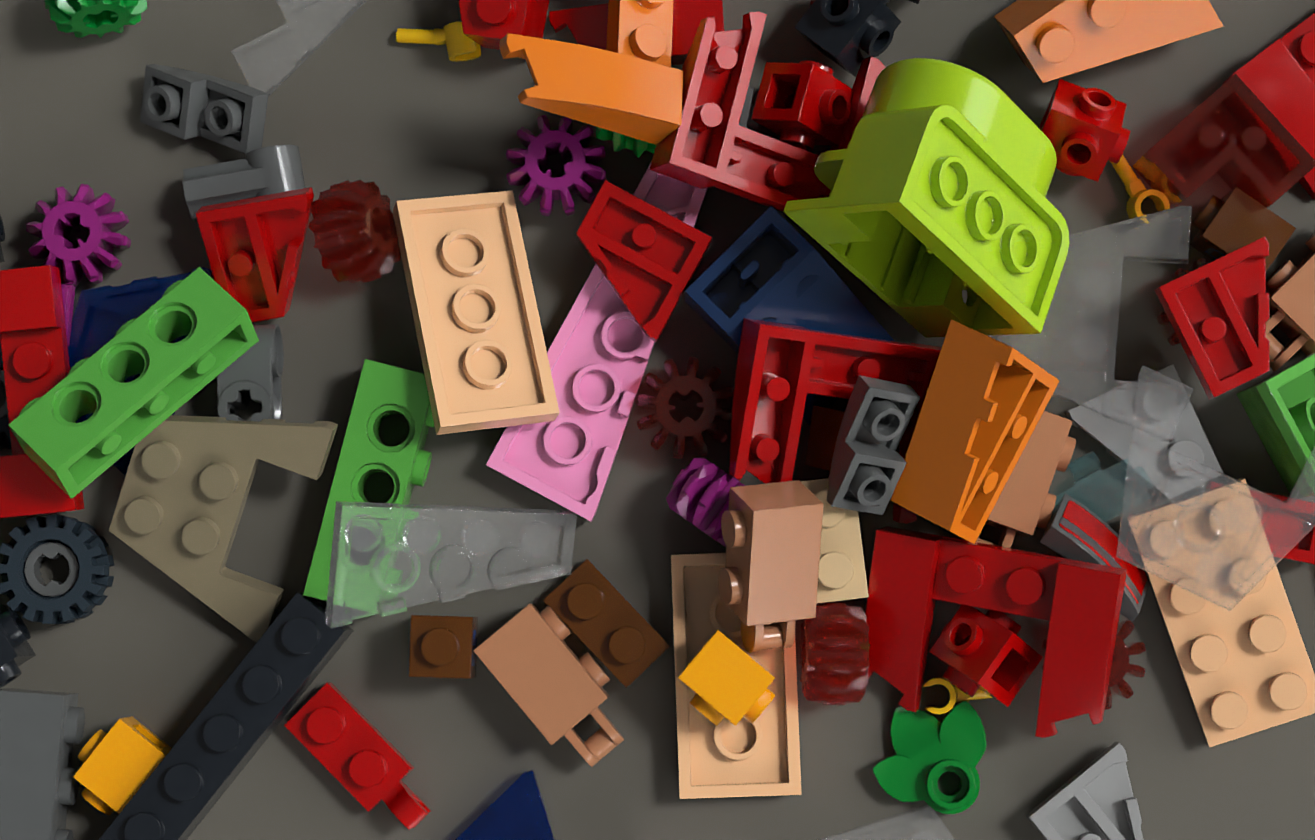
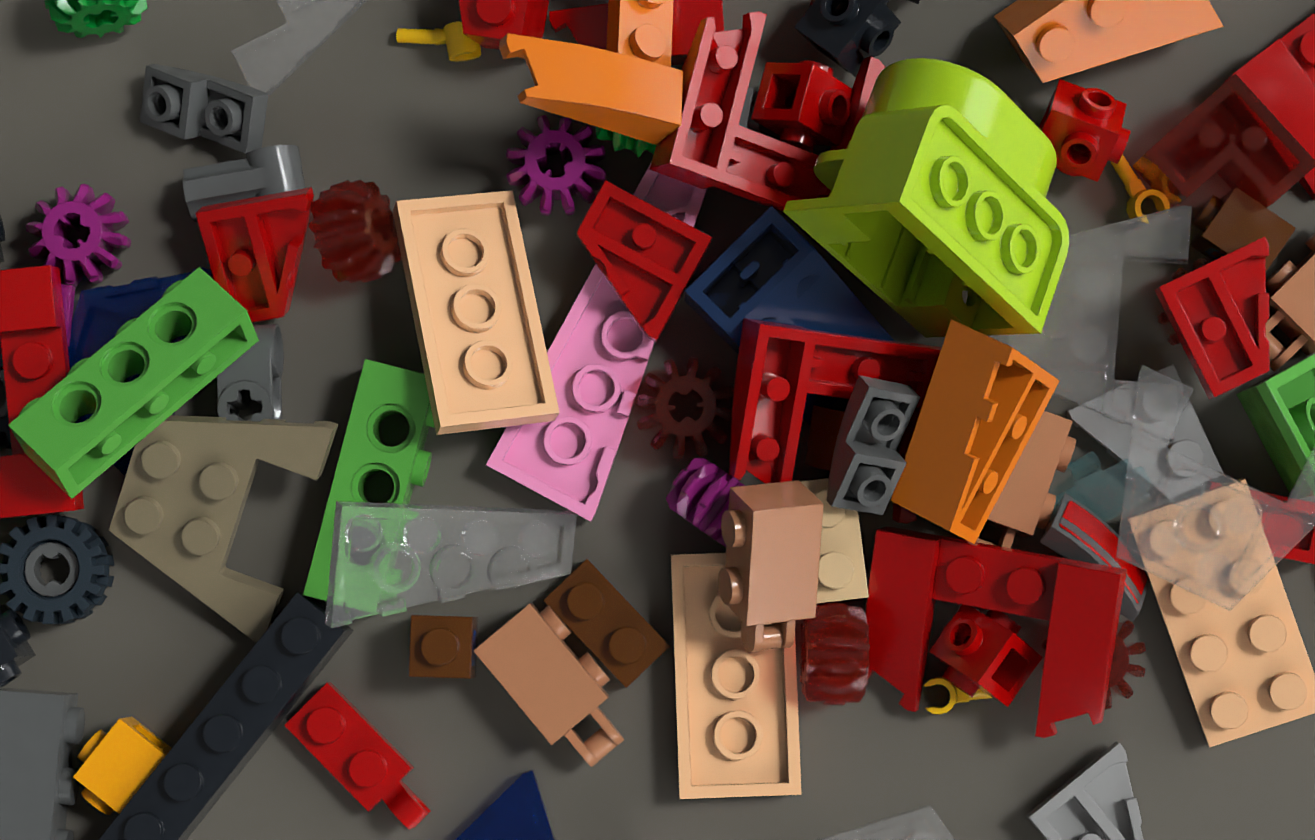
(727, 682): light orange brick -> none
(927, 751): green plate -> none

